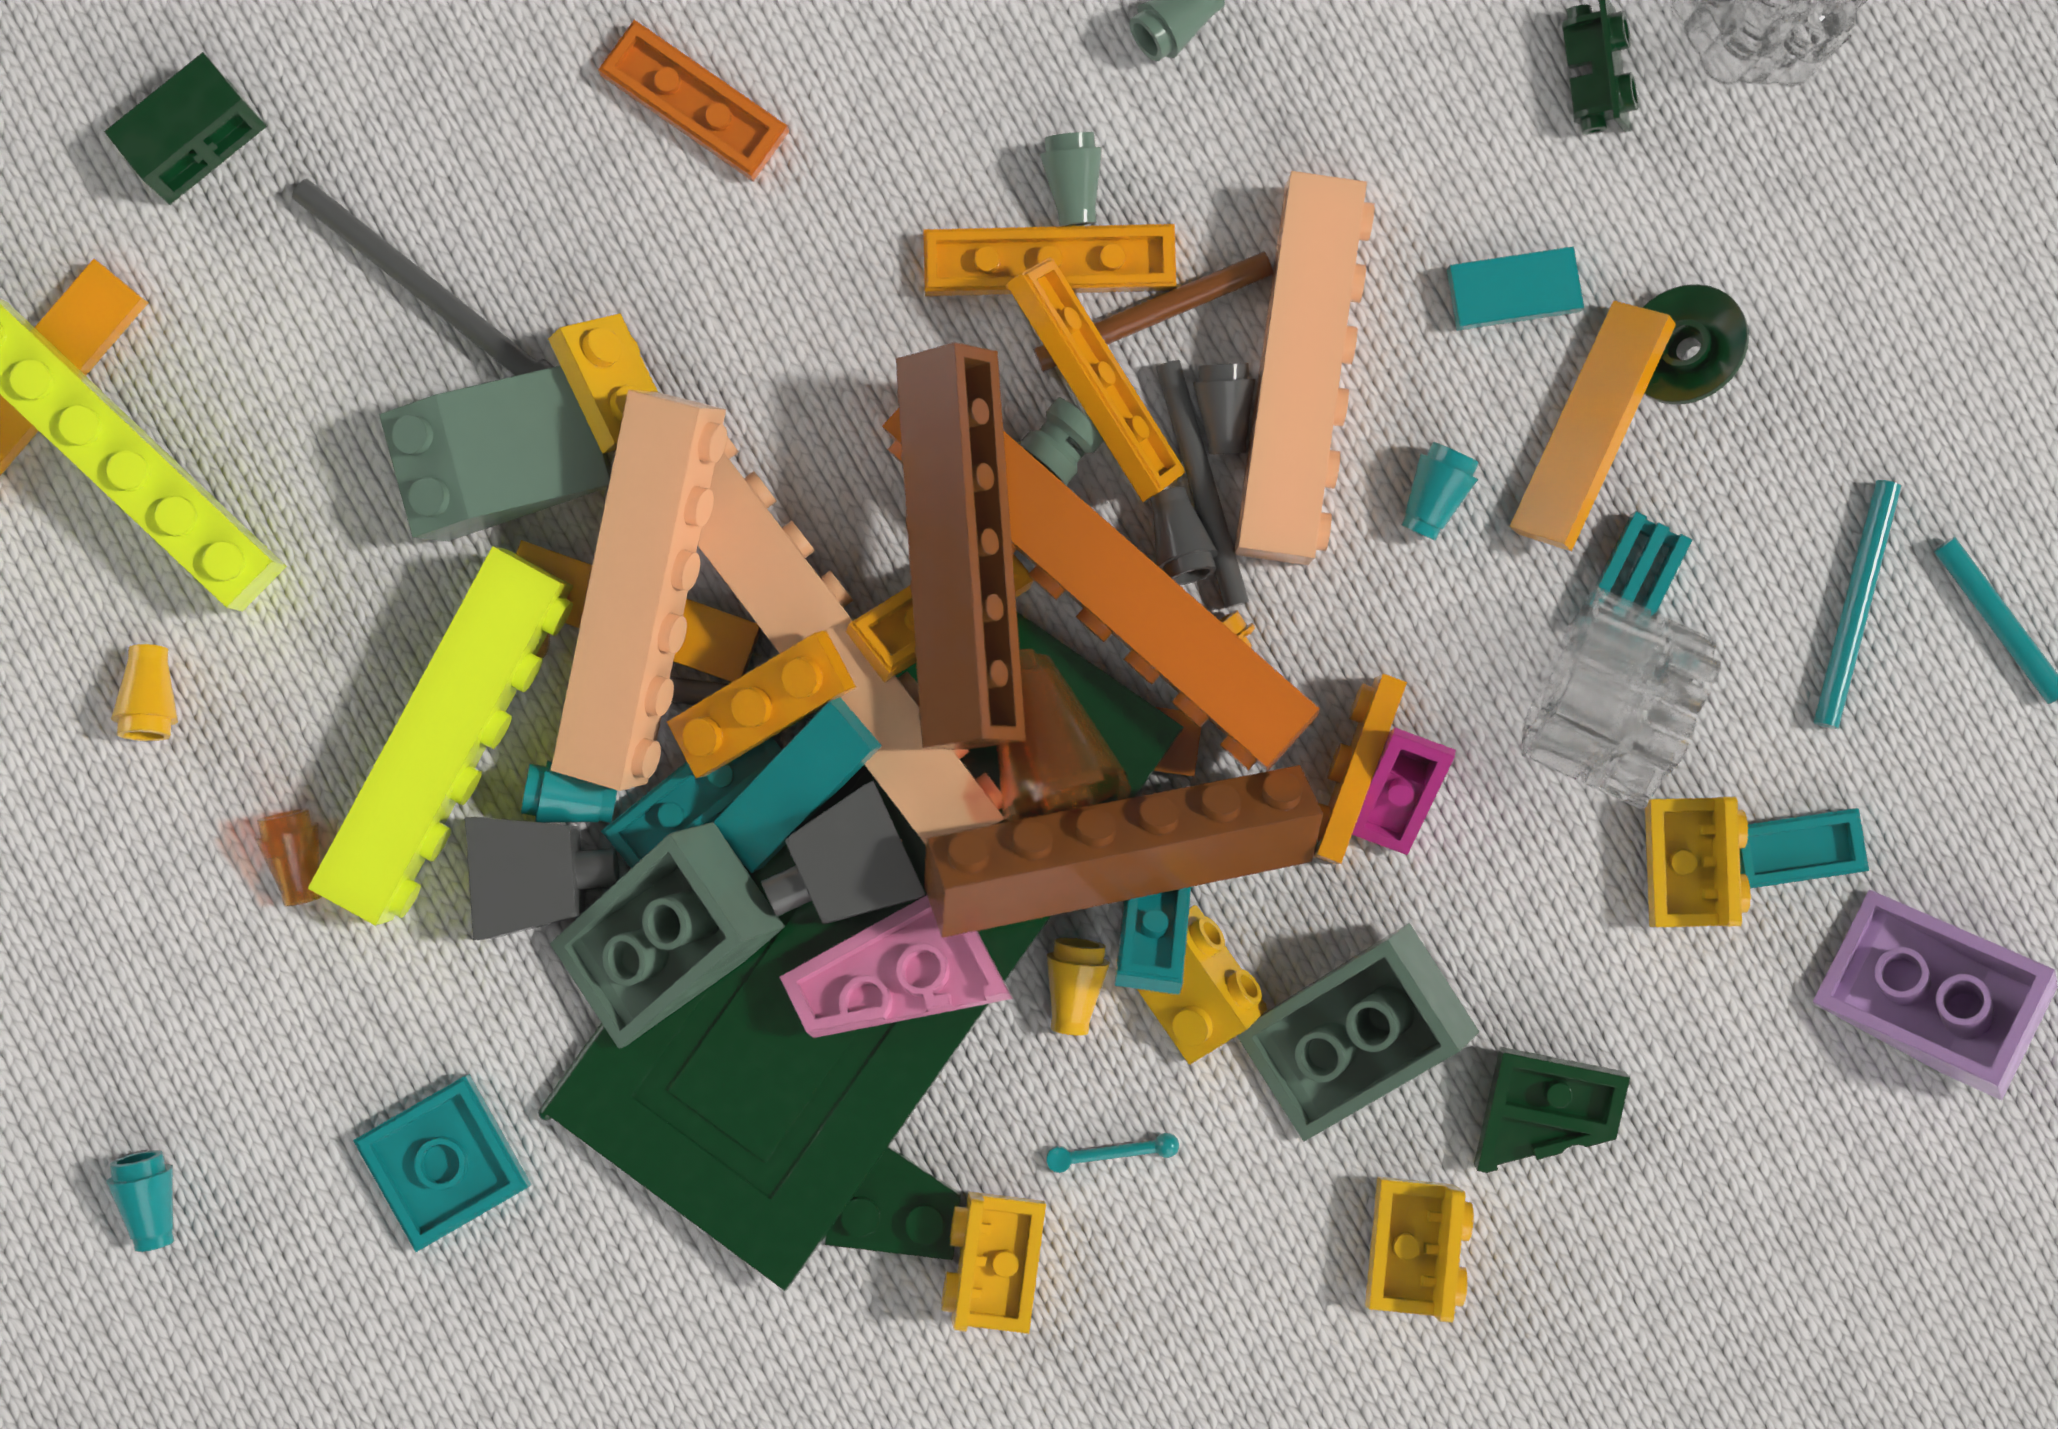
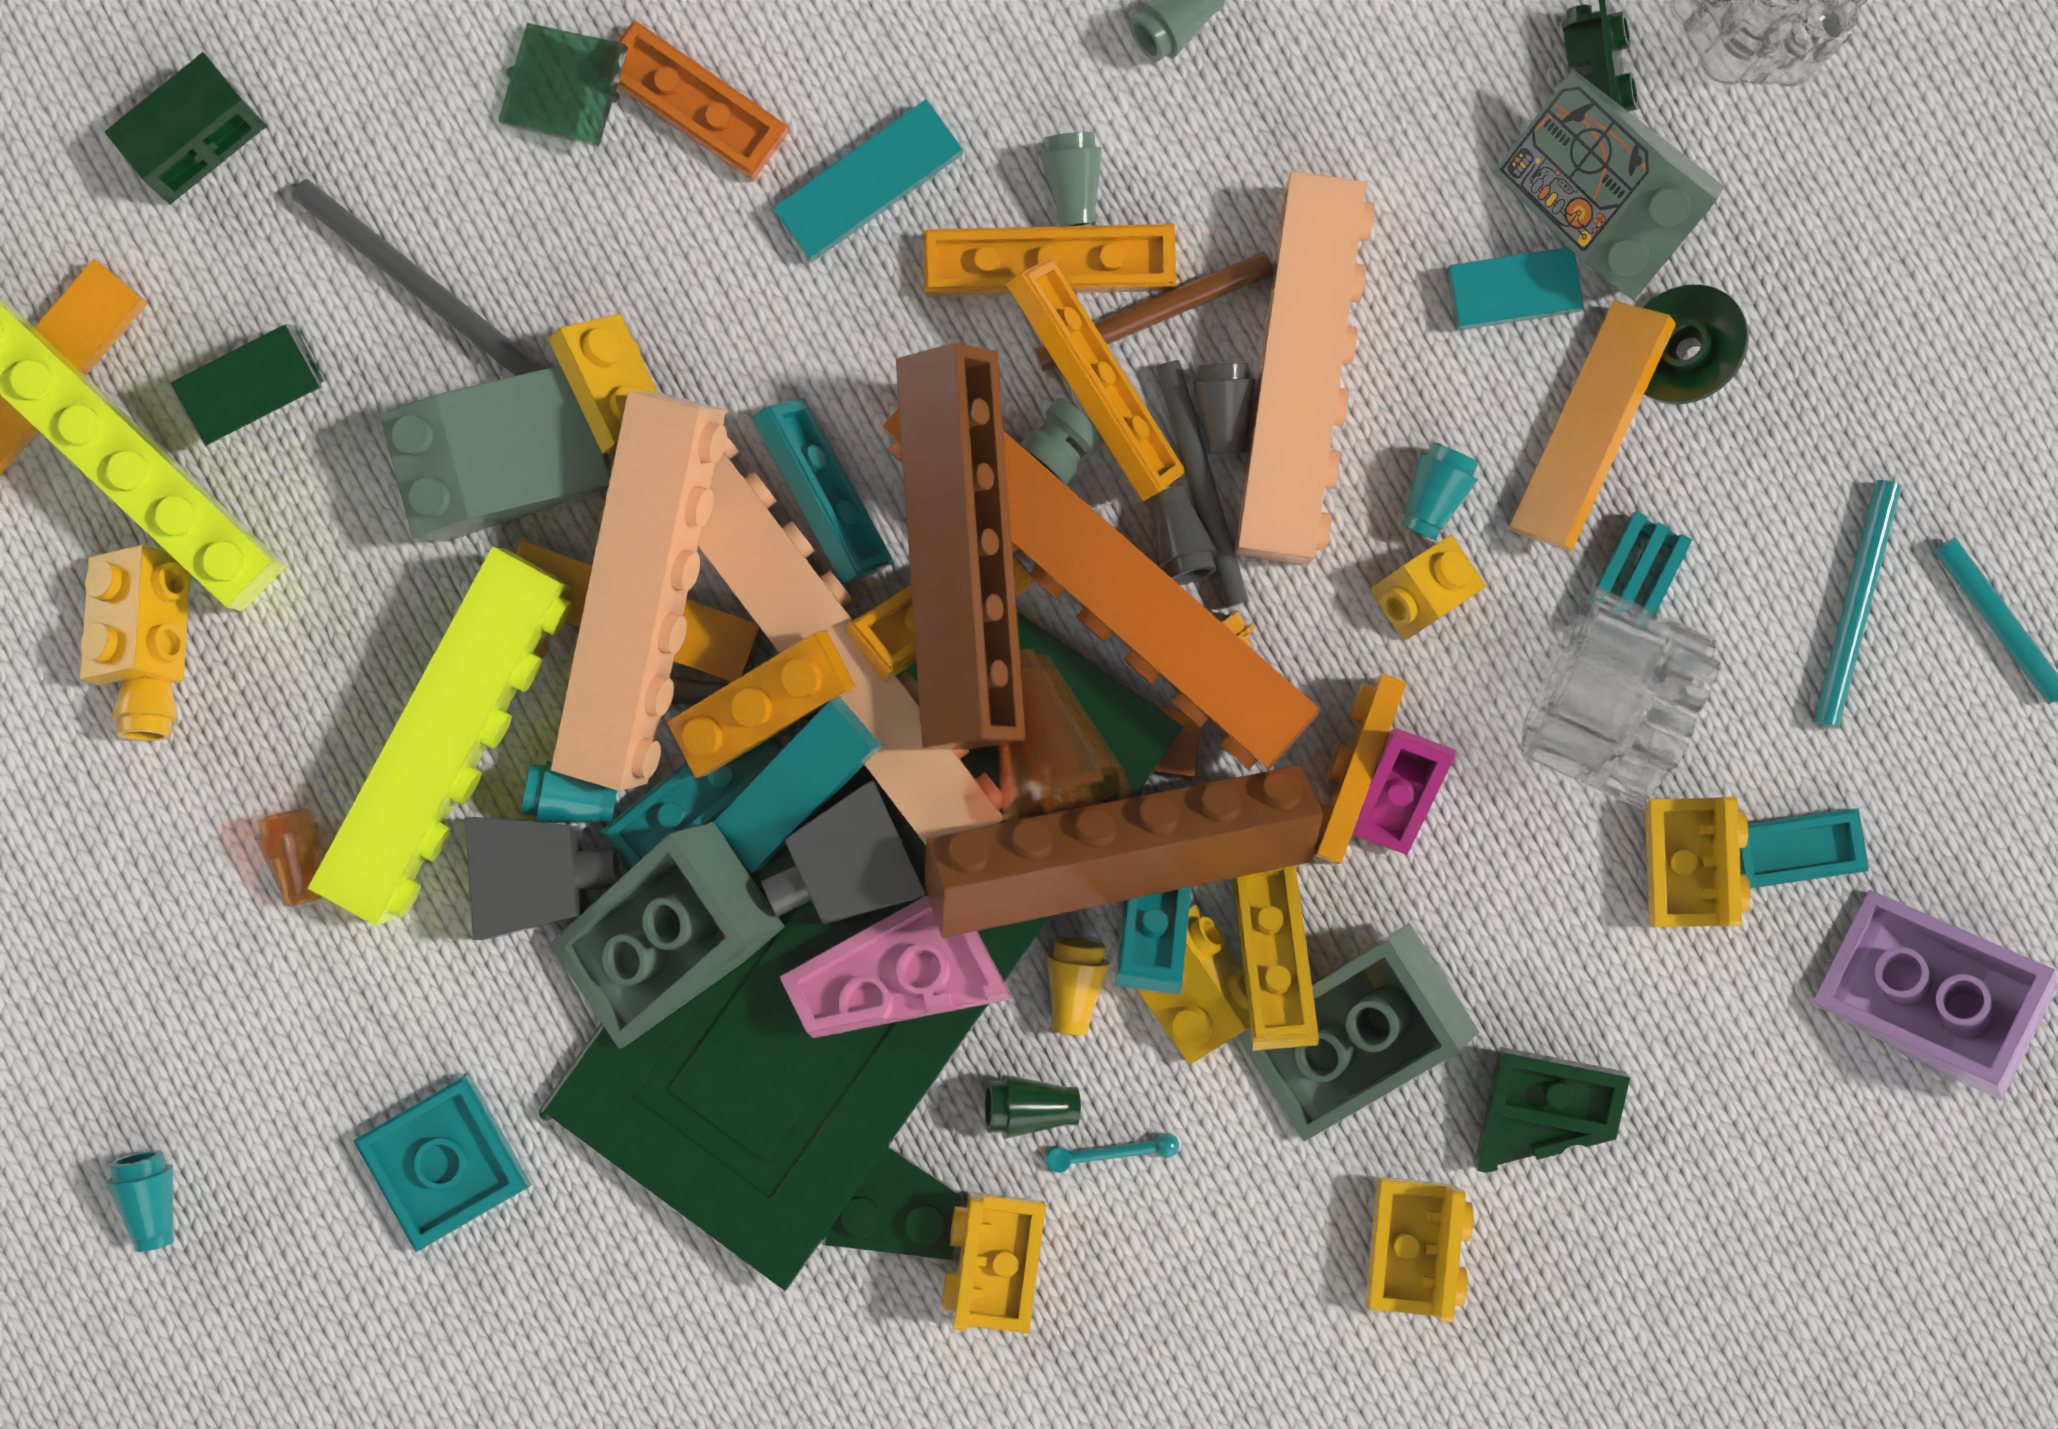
(134, 617): none -> yellow bracket
(248, 383): none -> dark green hinge
(563, 84): none -> clear green piece
(822, 490): none -> teal tile
(868, 180): none -> teal tile
(1028, 1106): none -> dark green cone
(1275, 960): none -> yellow tile
(1427, 587): none -> yellow bracket
(1607, 184): none -> sand green slope

